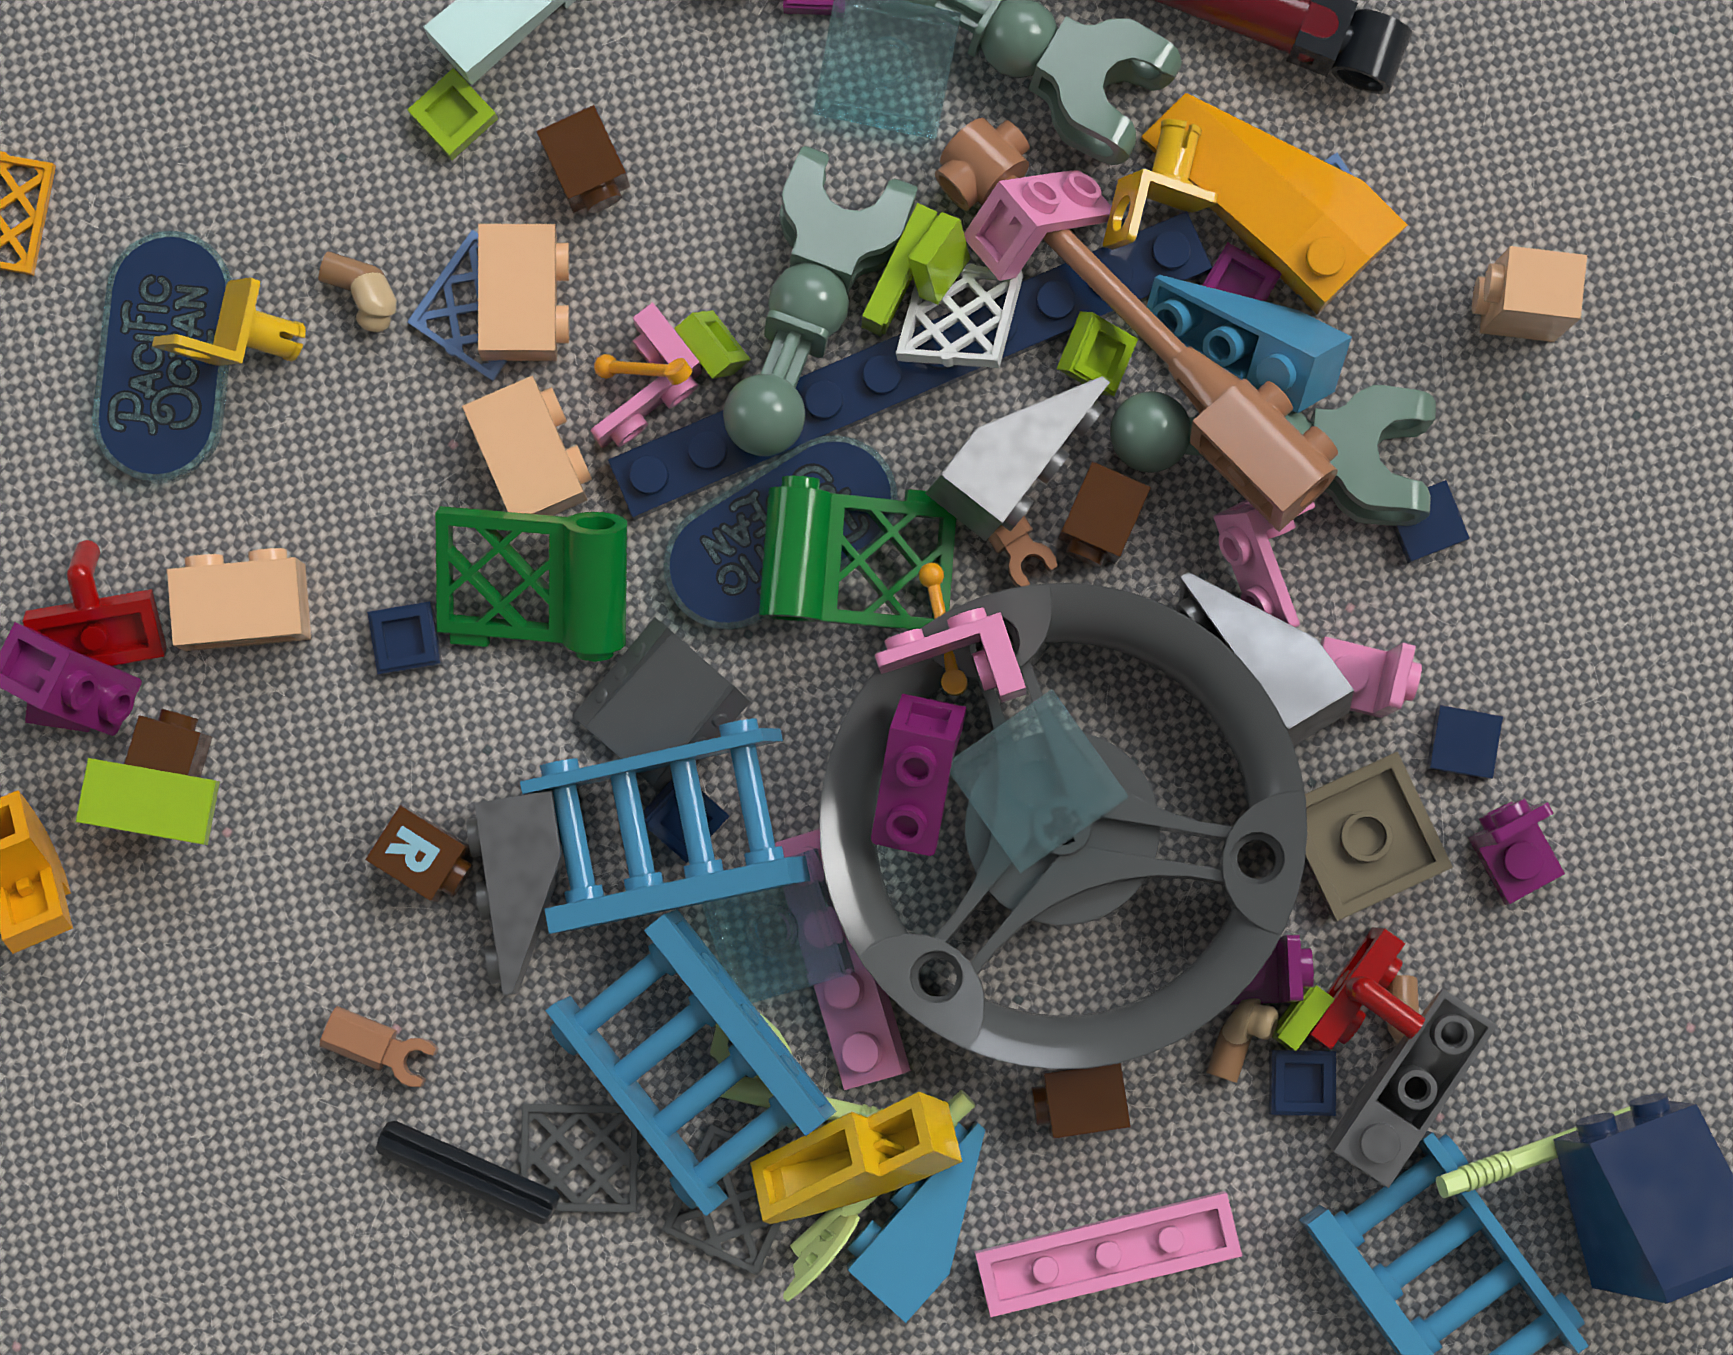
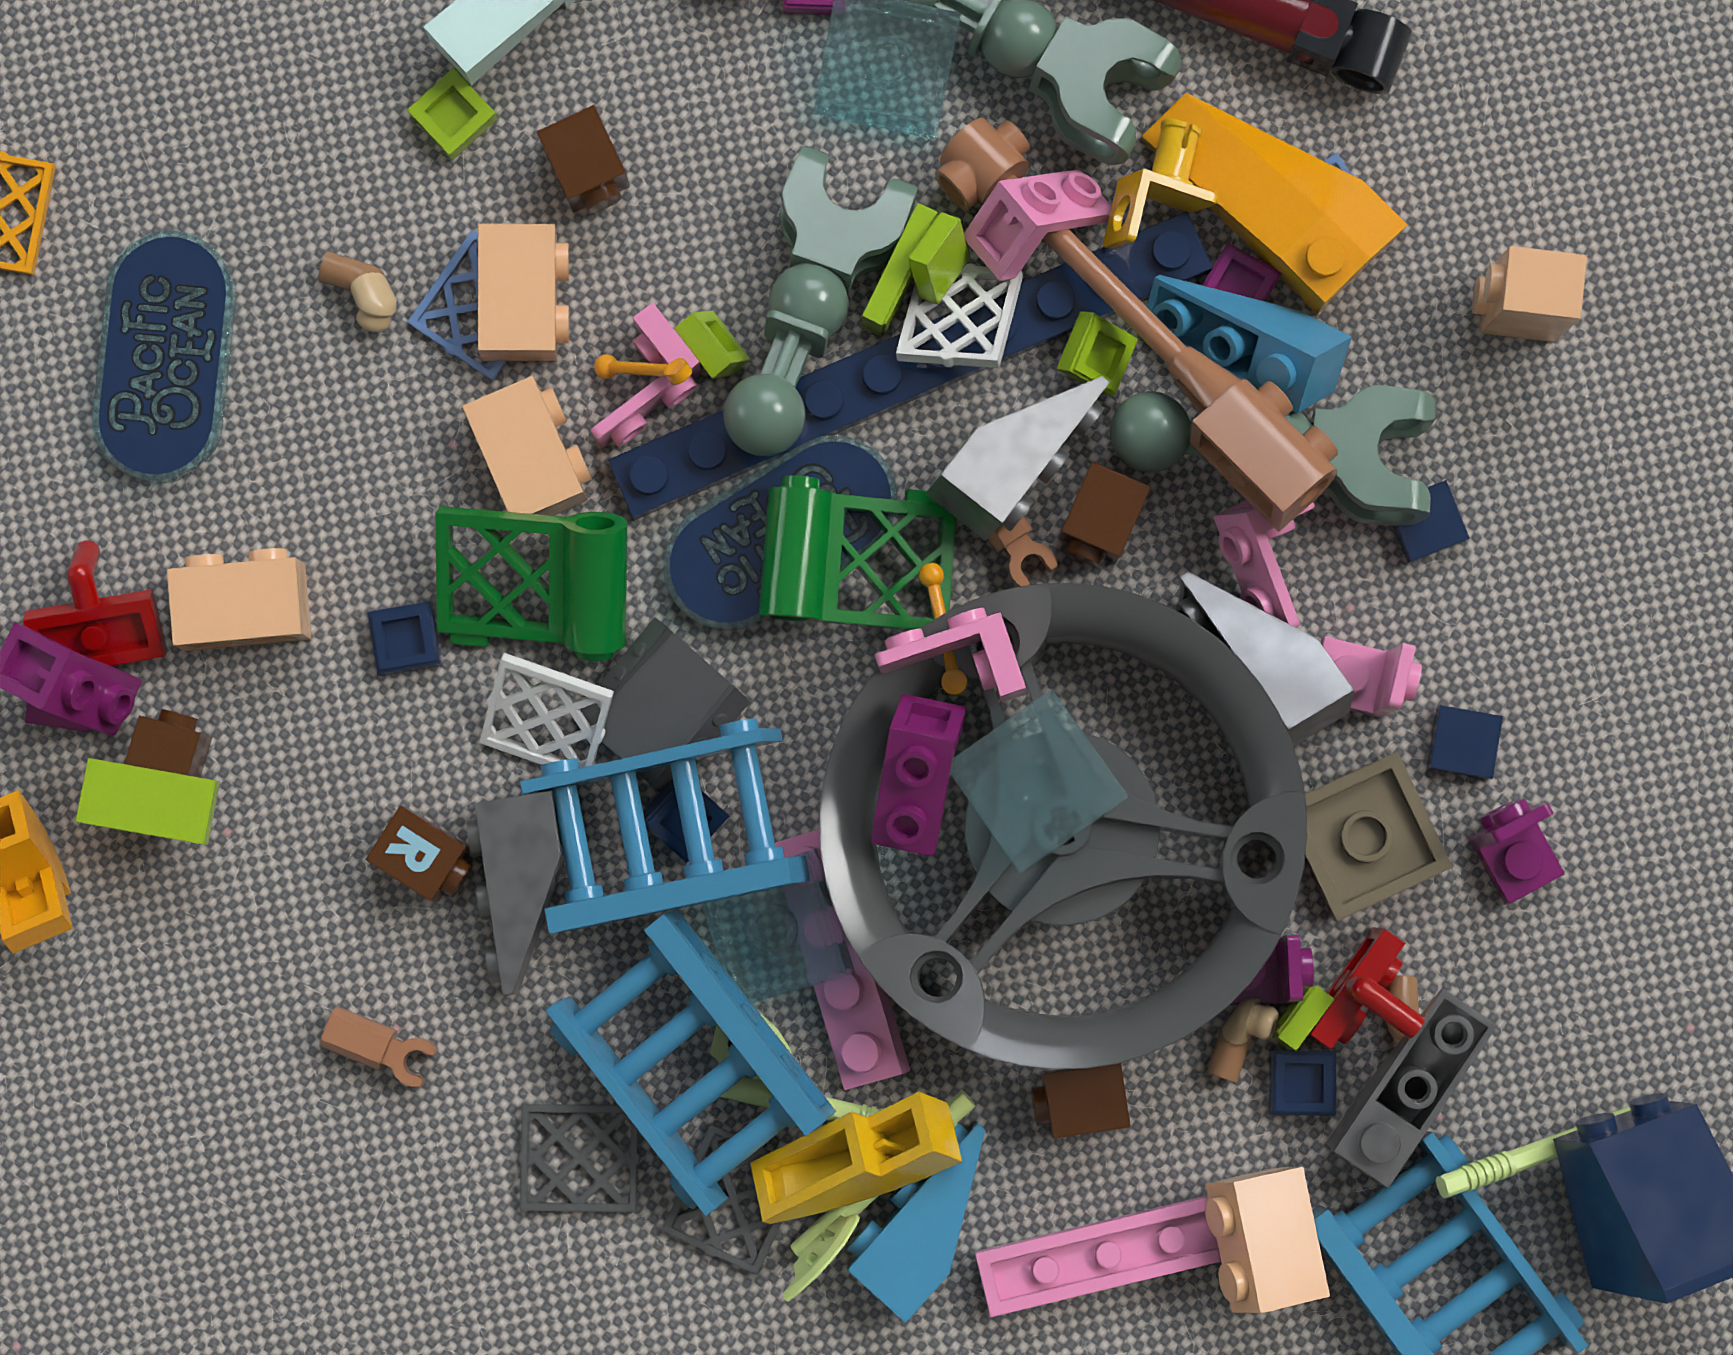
(239, 328): yellow bracket -> none
(467, 1172): black axle -> none
(561, 683): none -> white window
(1266, 1240): none -> light nougat brick

